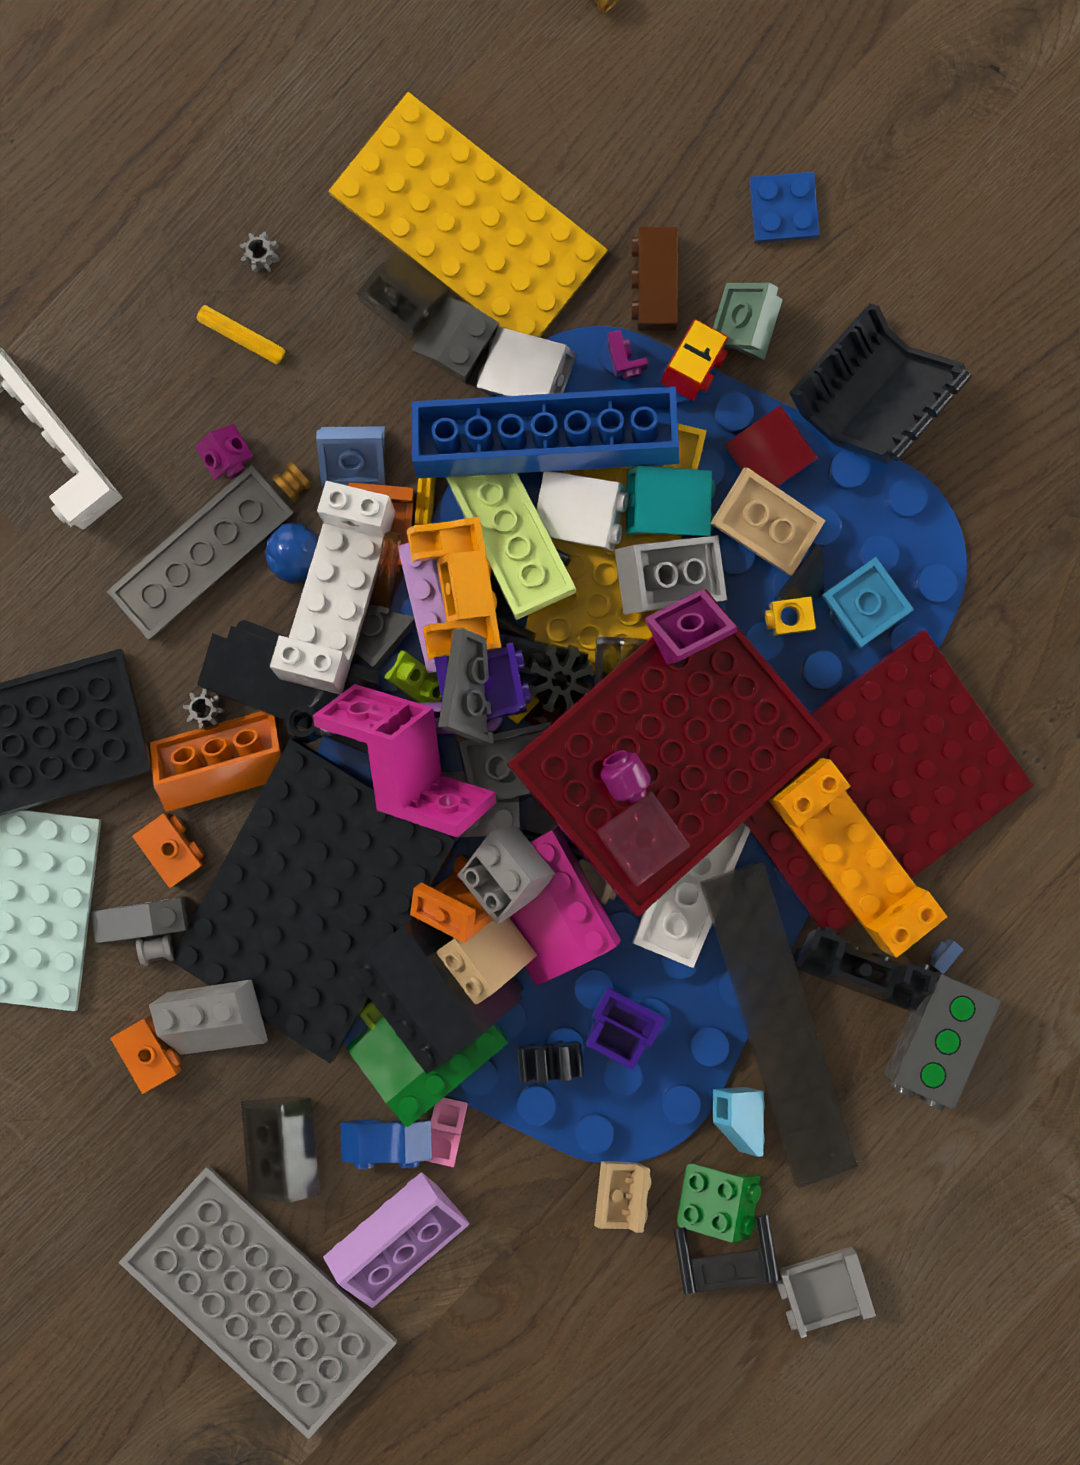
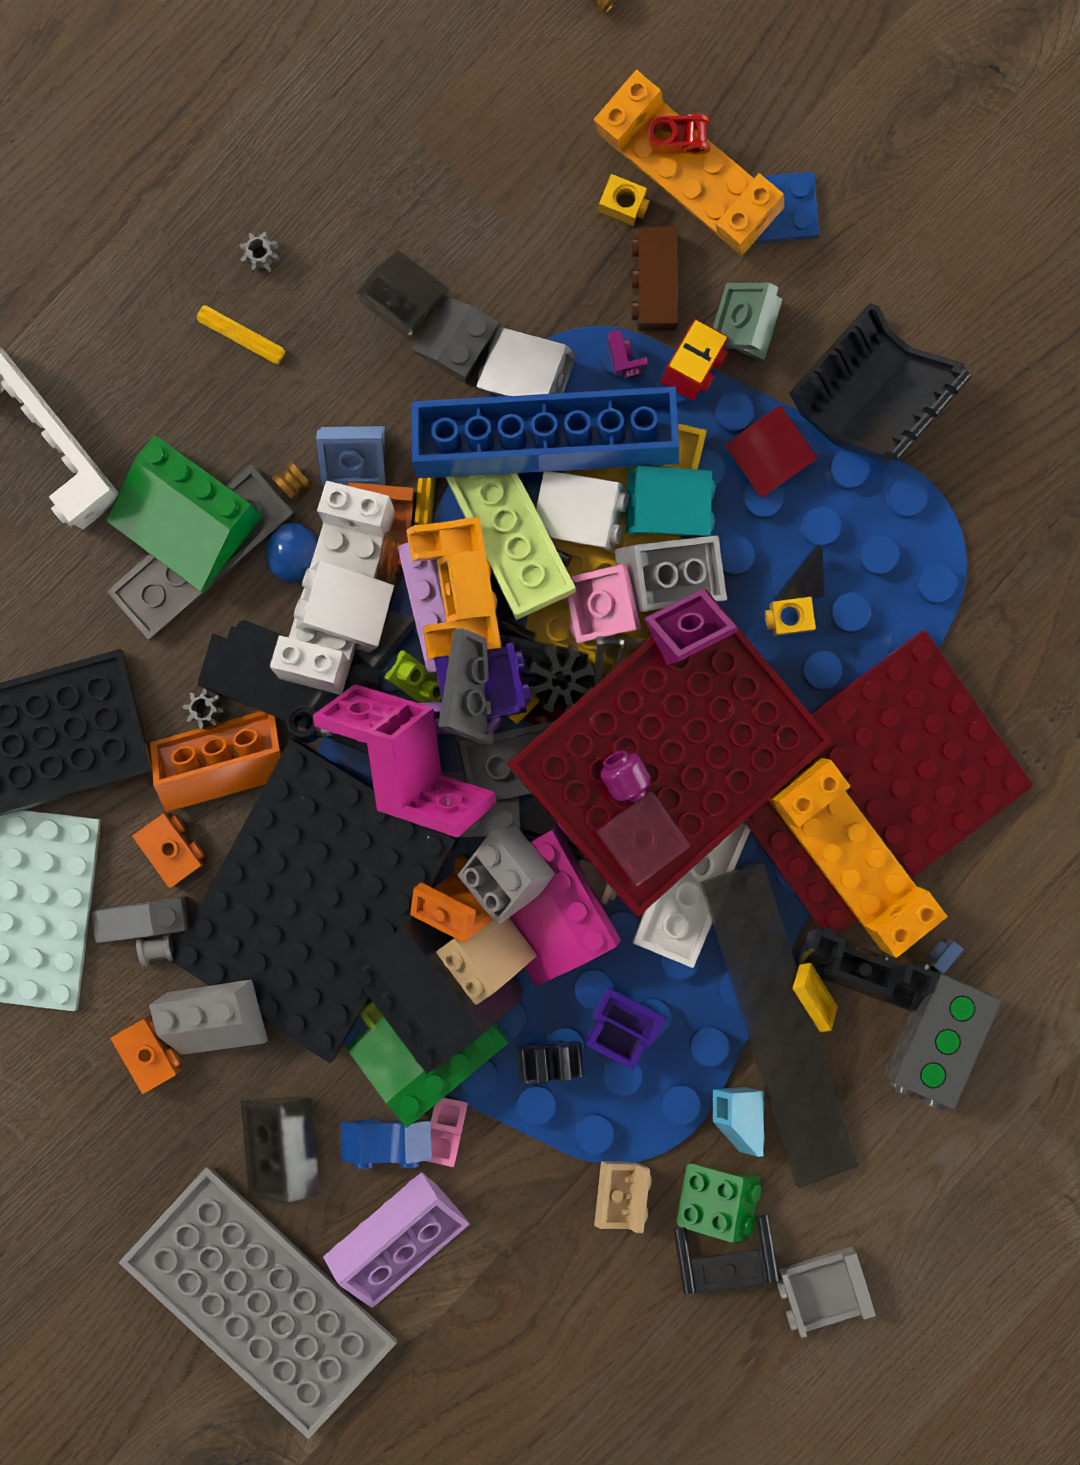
(181, 514): none -> green slope
(224, 452): magenta brick -> none
(344, 604): none -> white panel
(467, 219): yellow plate -> none
(603, 604): none -> bright pink plate
(618, 187): none -> yellow brick
(682, 135): none -> red piece
(704, 184): none -> light orange plate
(767, 521): tan plate -> none
(815, 997): none -> yellow tile
(867, 602): dark azure plate -> none

